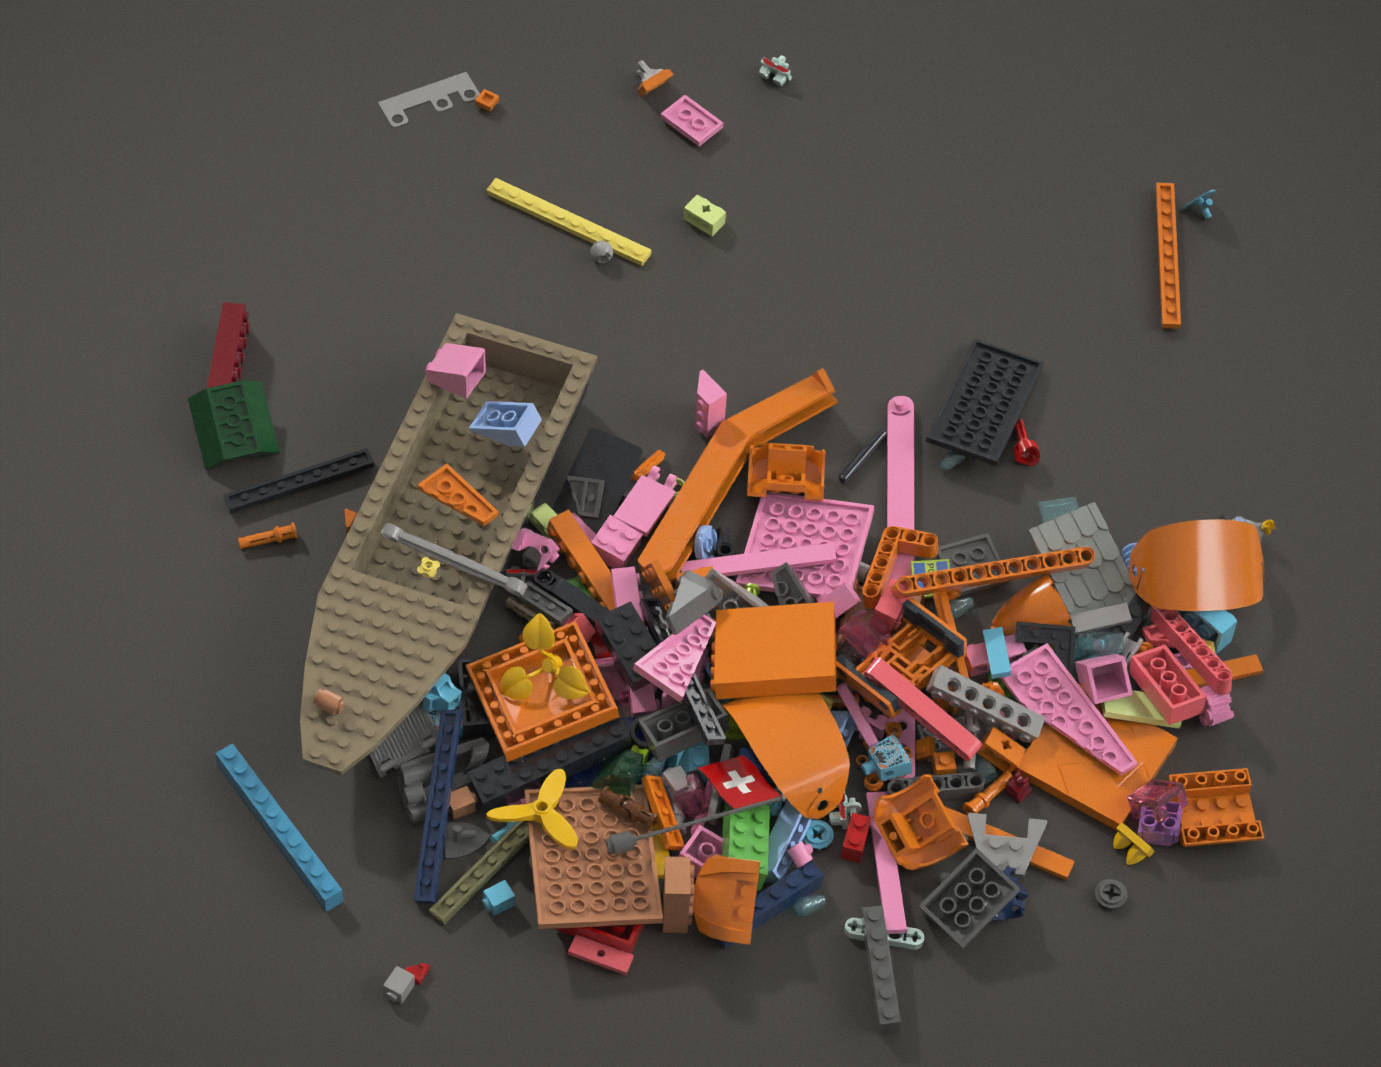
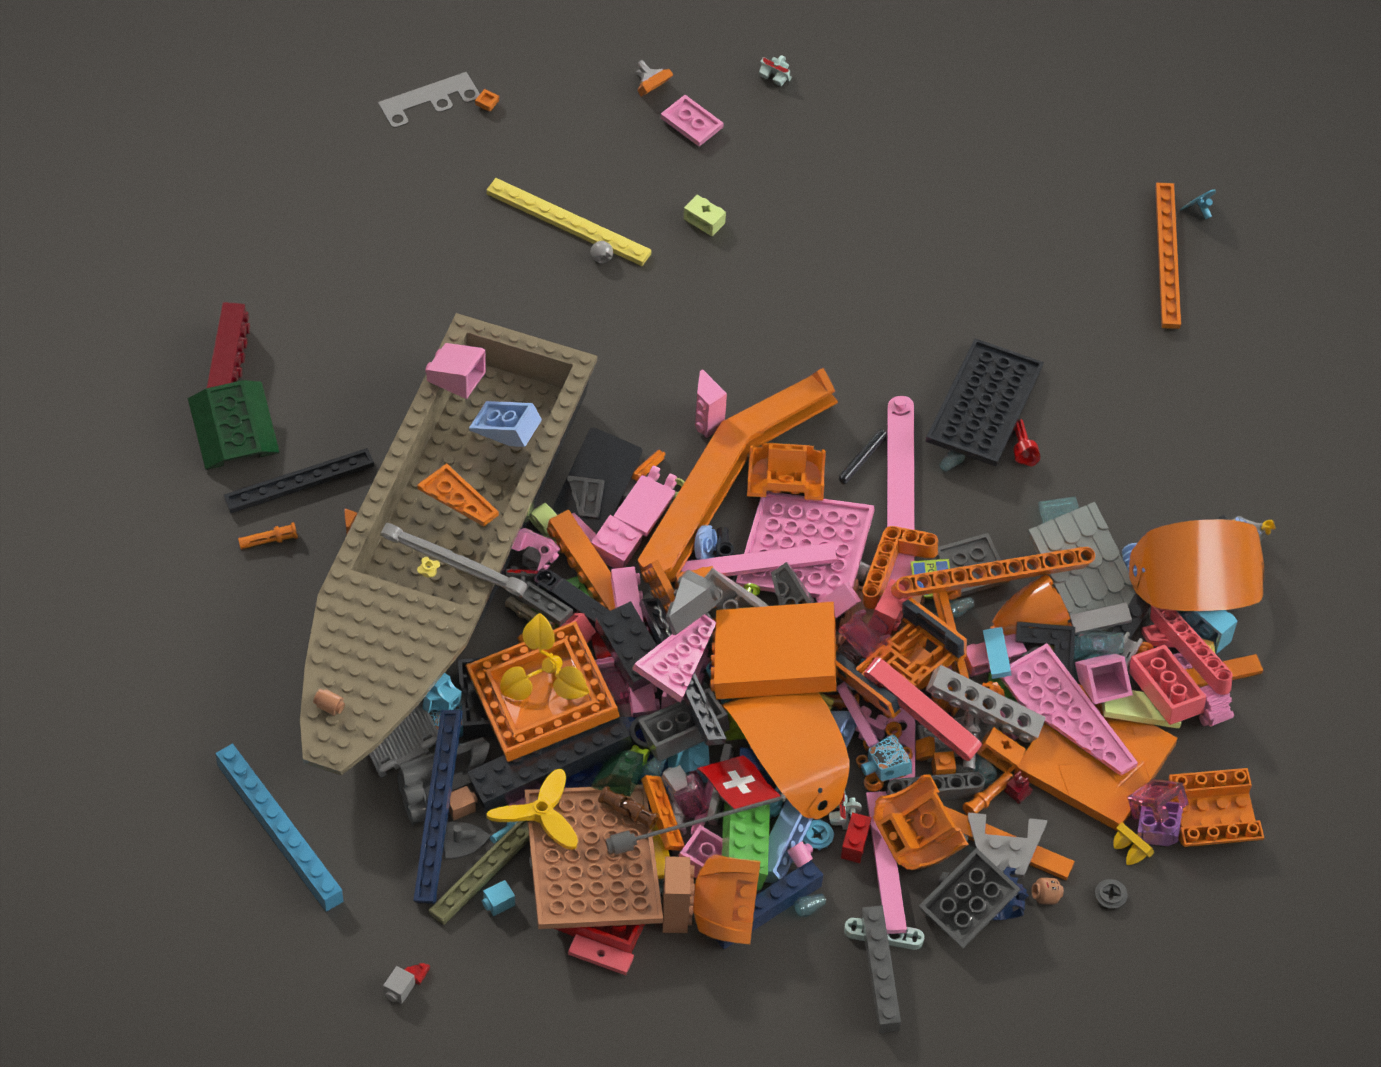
(1047, 891): none -> nougat head

